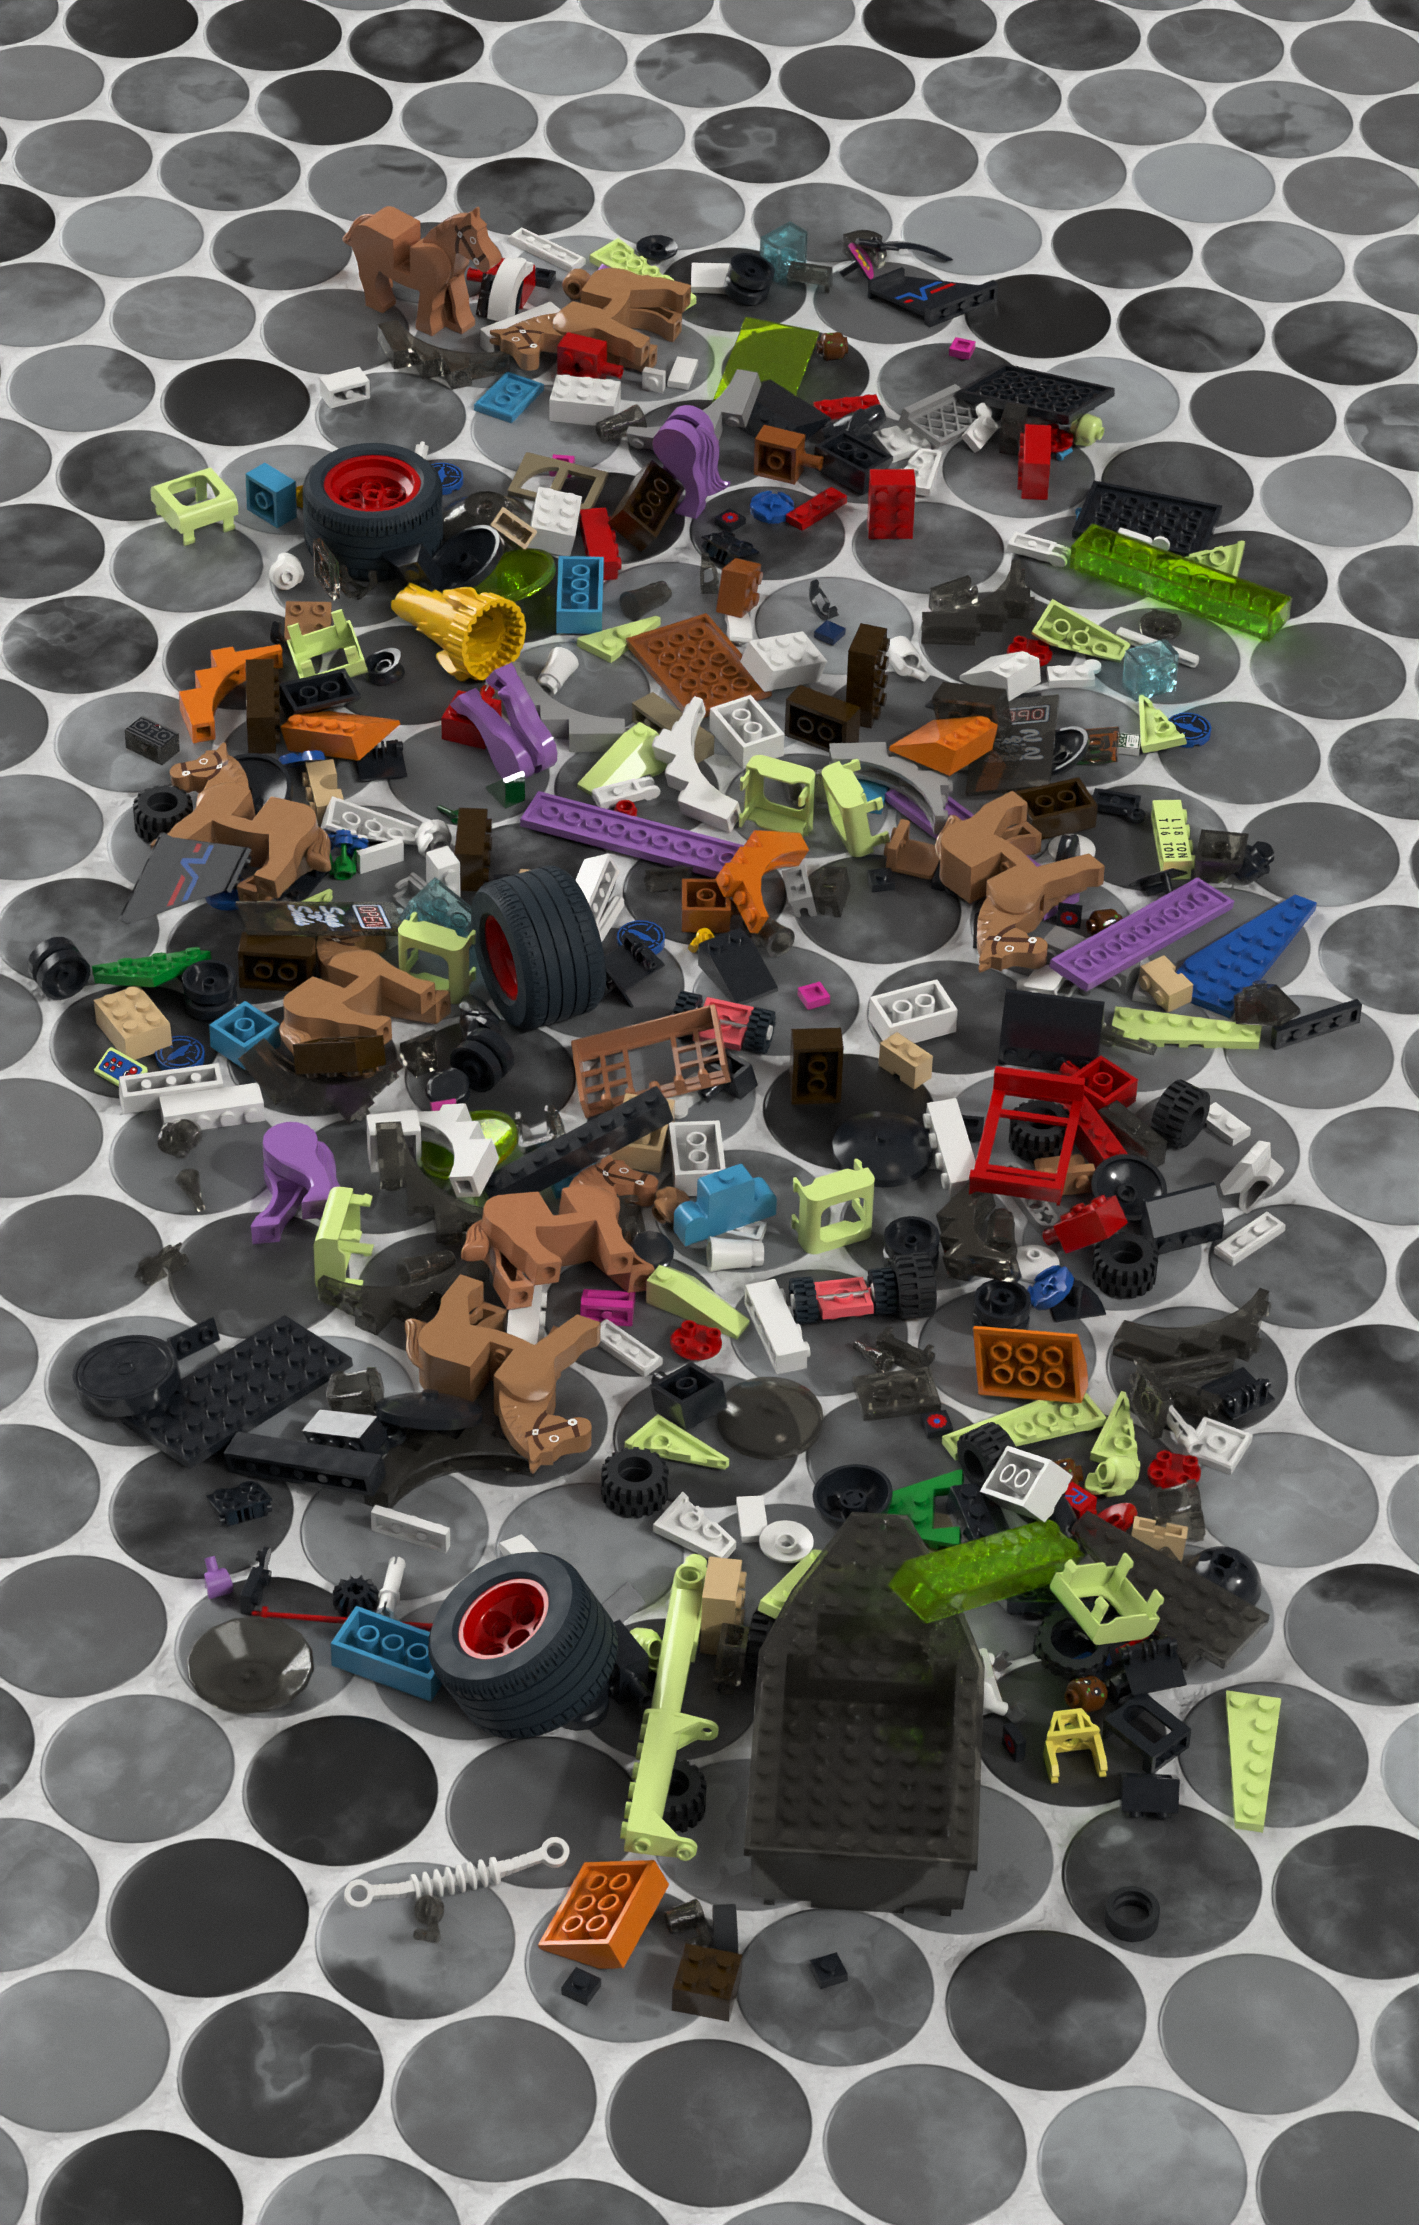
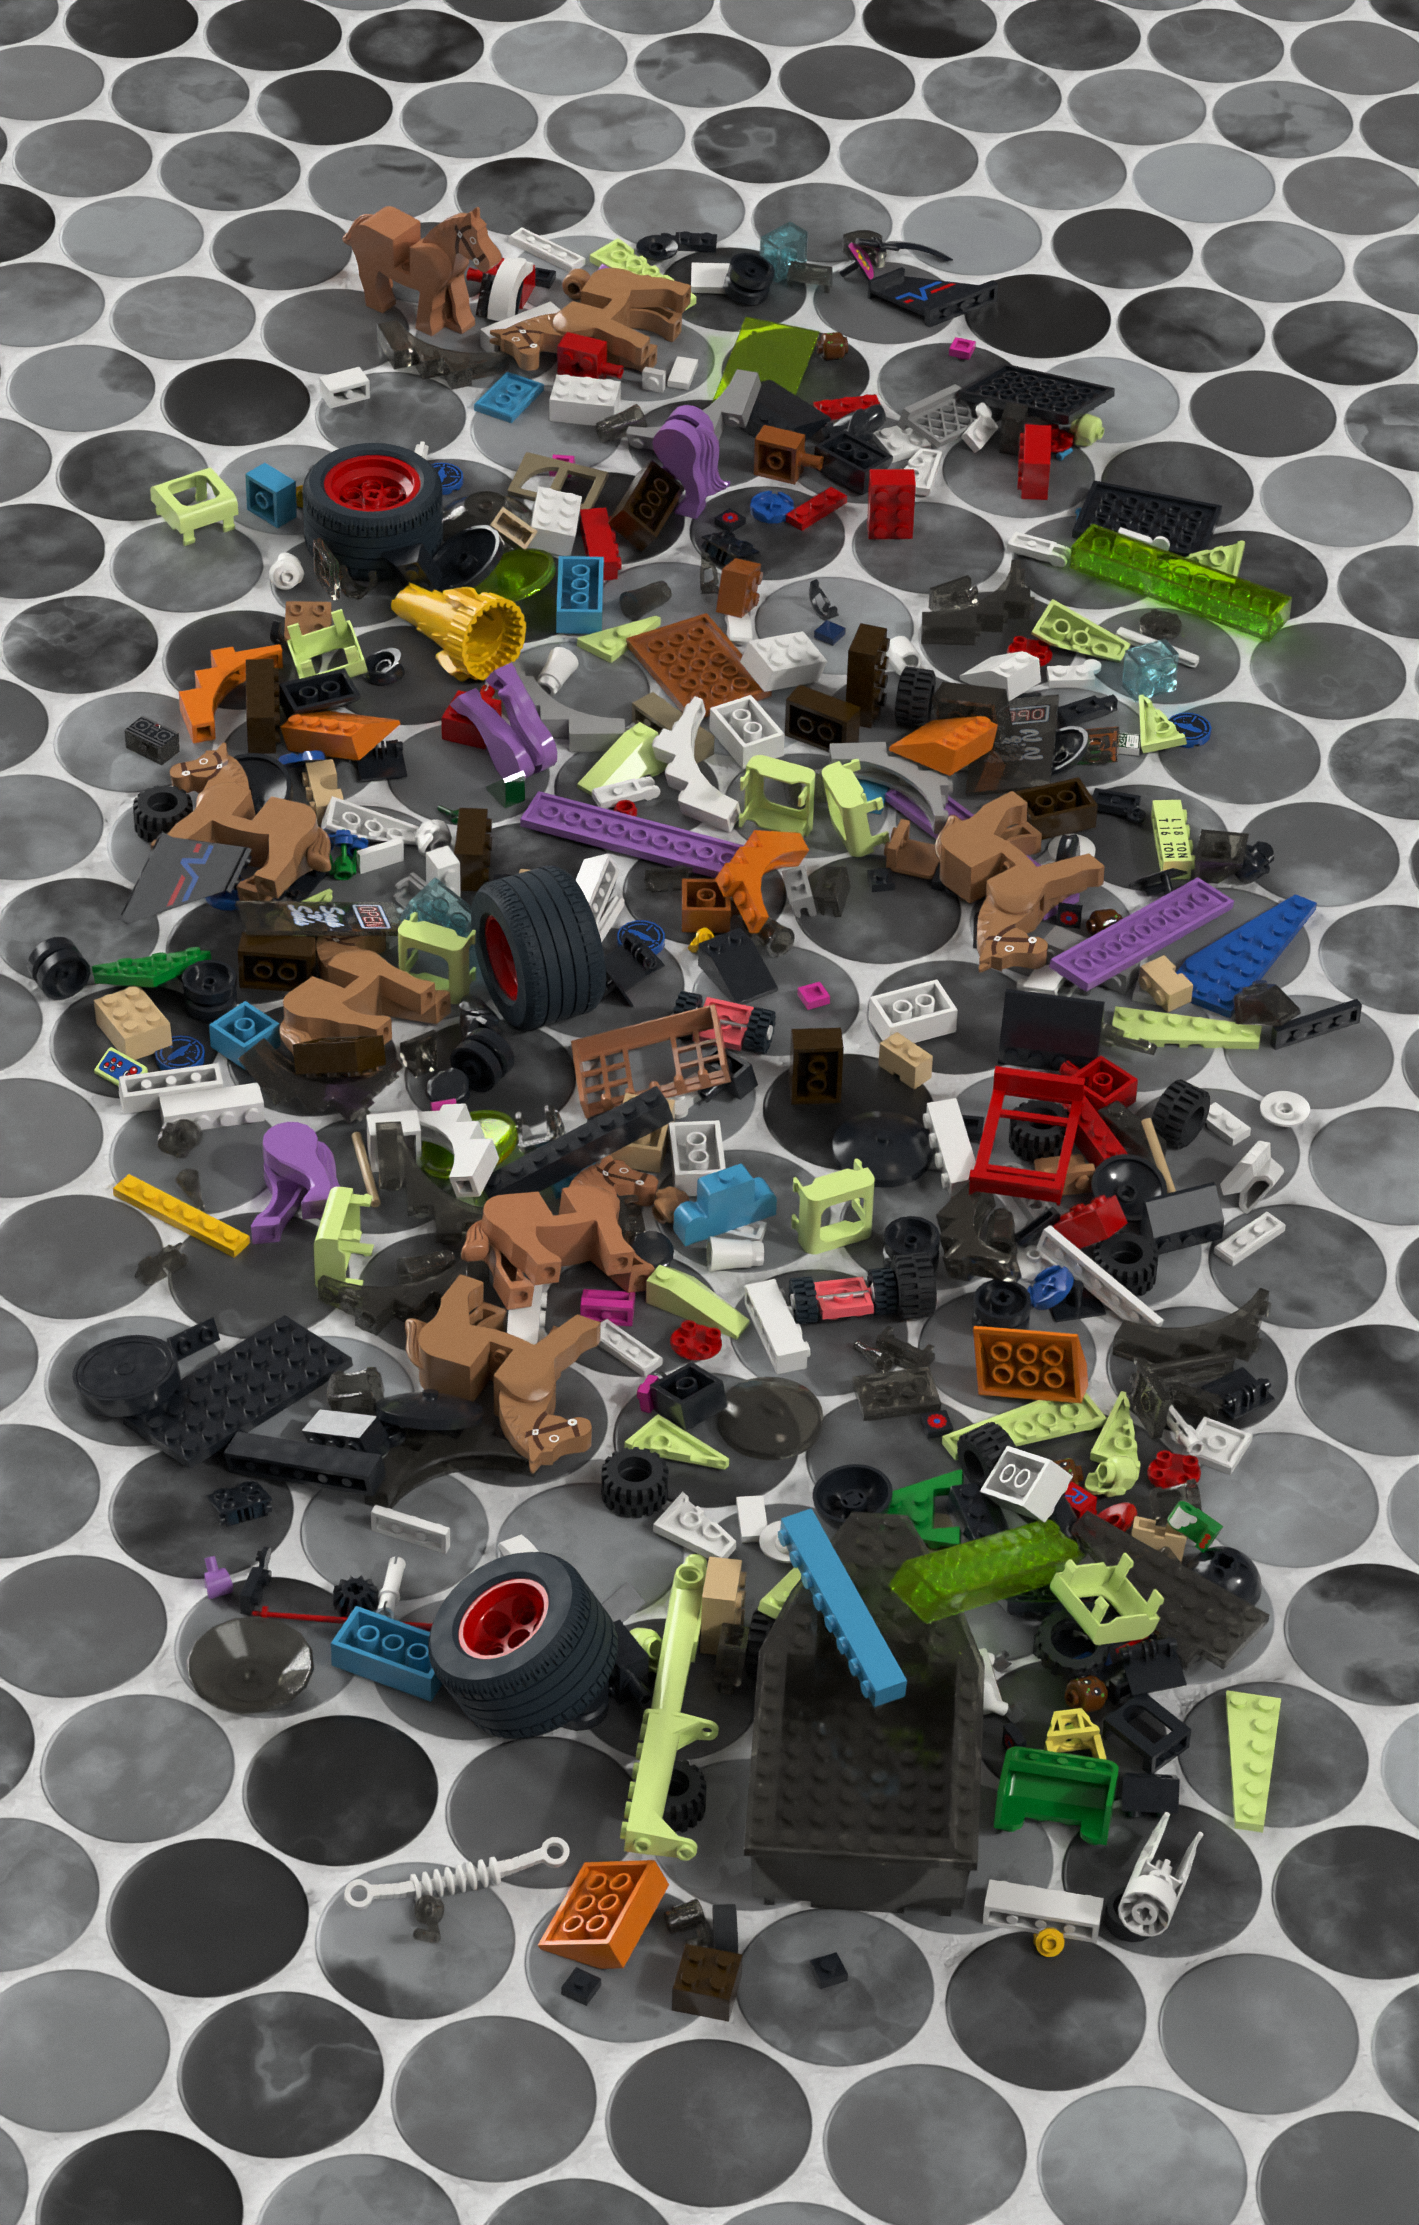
(181, 1215): none -> yellow plate
(365, 1168): none -> tan piece
(644, 1394): none -> dark pink plate
(694, 241): none -> black plate
(842, 1608): none -> dark azure brick
(914, 696): none -> black tyre
(1034, 1229): none -> black tile
(1040, 1908): none -> white brick
(1049, 1942): none -> yellow plate
(1057, 1790): none -> green windscreen
(1086, 710): none -> black hinge
(1096, 1279): none -> white plate
(1152, 1891): none -> white piece
(1157, 1153): none -> tan bar
(1194, 1525): none -> green leg
(1285, 1109): none -> white dish

